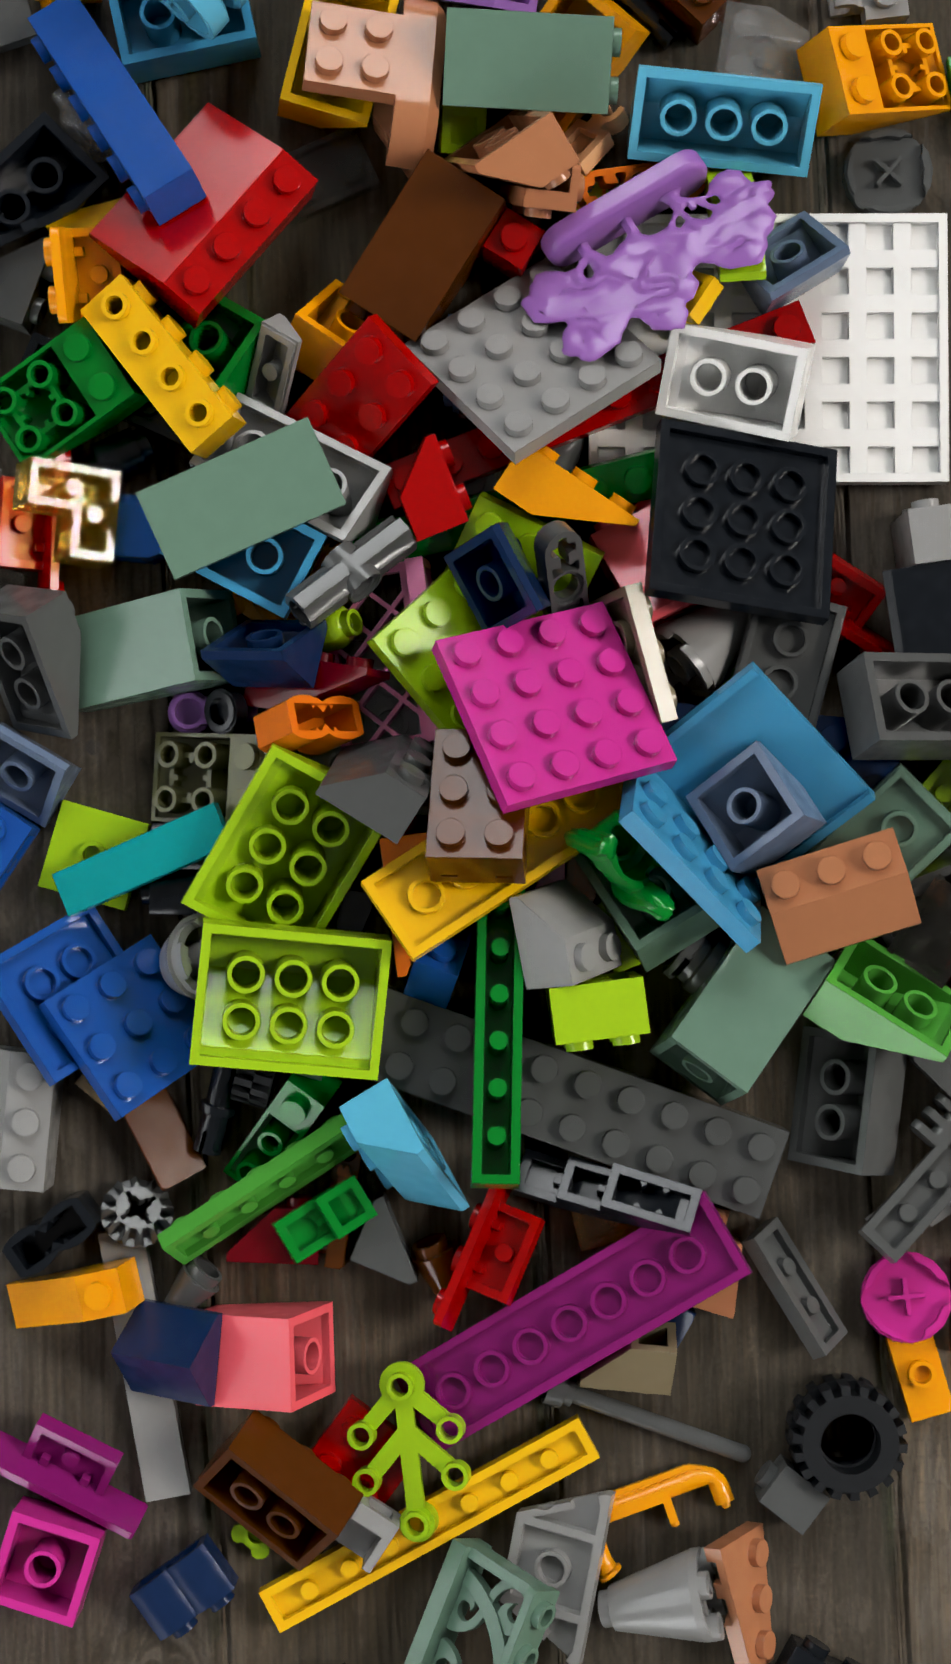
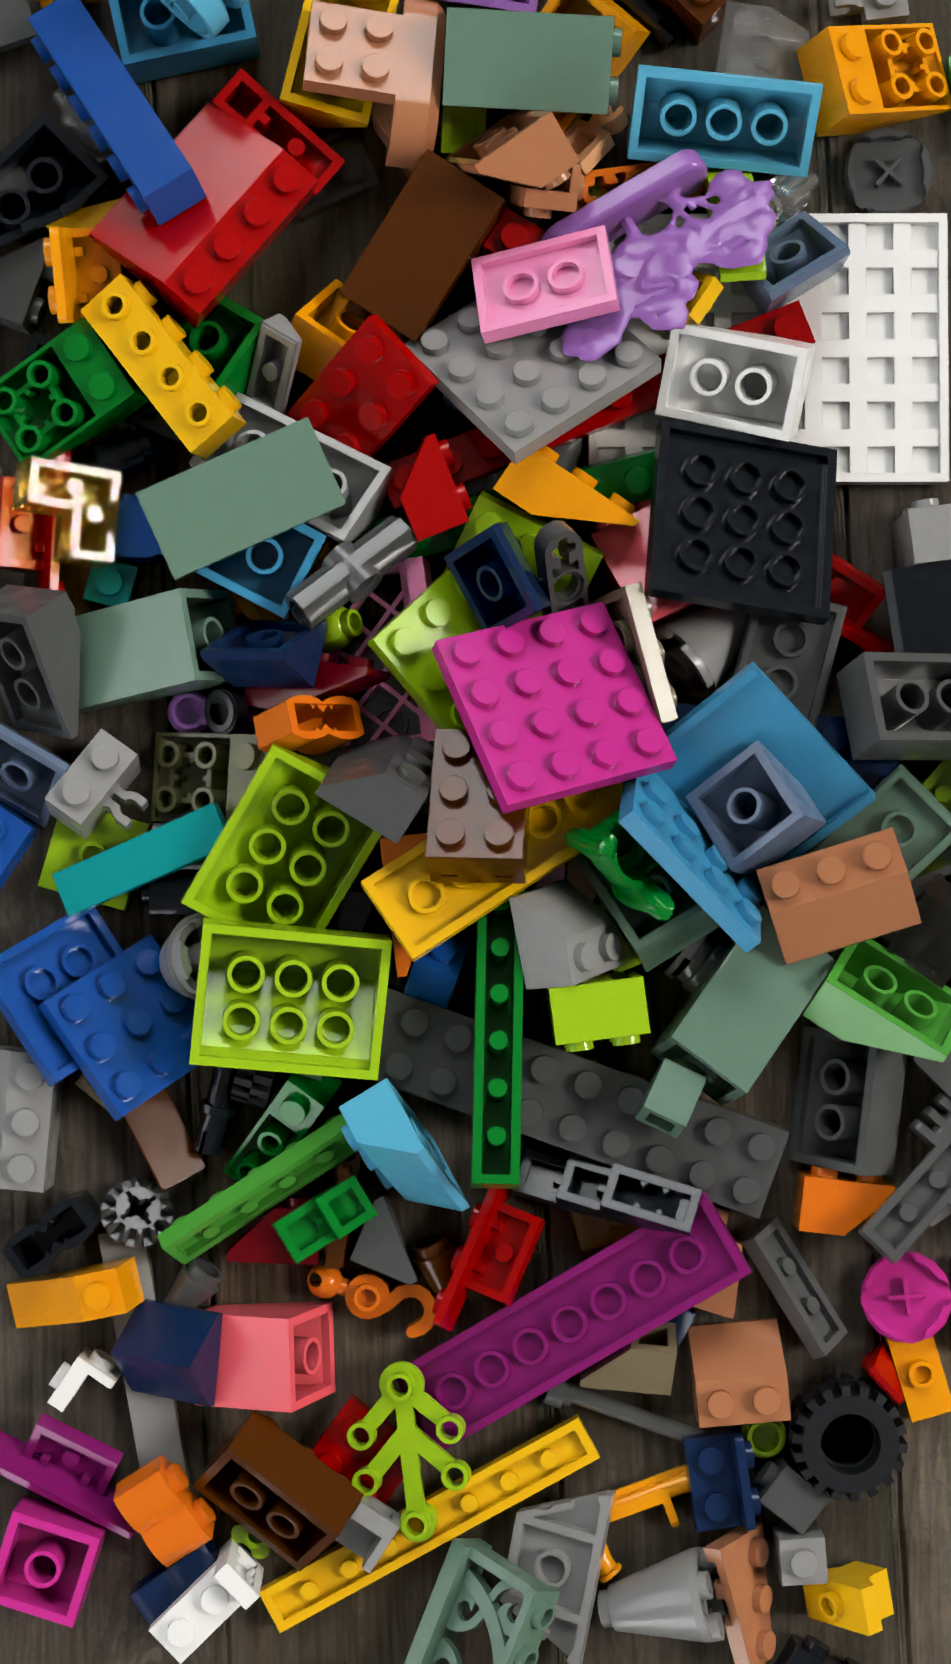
(70, 1378): none -> white bracket
(95, 785): none -> light grey brick
(111, 584): none -> teal plate
(164, 1510): none -> orange brick
(209, 1601): none -> white bracket
(263, 113): none -> red slope
(370, 1295): none -> orange piece
(545, 284): none -> bright pink plate
(671, 1097): none -> sand green brick
(720, 1480): none -> dark blue bracket
(738, 1373): none -> nougat slope
(766, 1438): none -> lime plate
(791, 194): none -> clear plant
(799, 1557): none -> light grey brick
(836, 1202): none -> orange slope
(852, 1599): none -> yellow brick
(881, 1369): none -> red slope

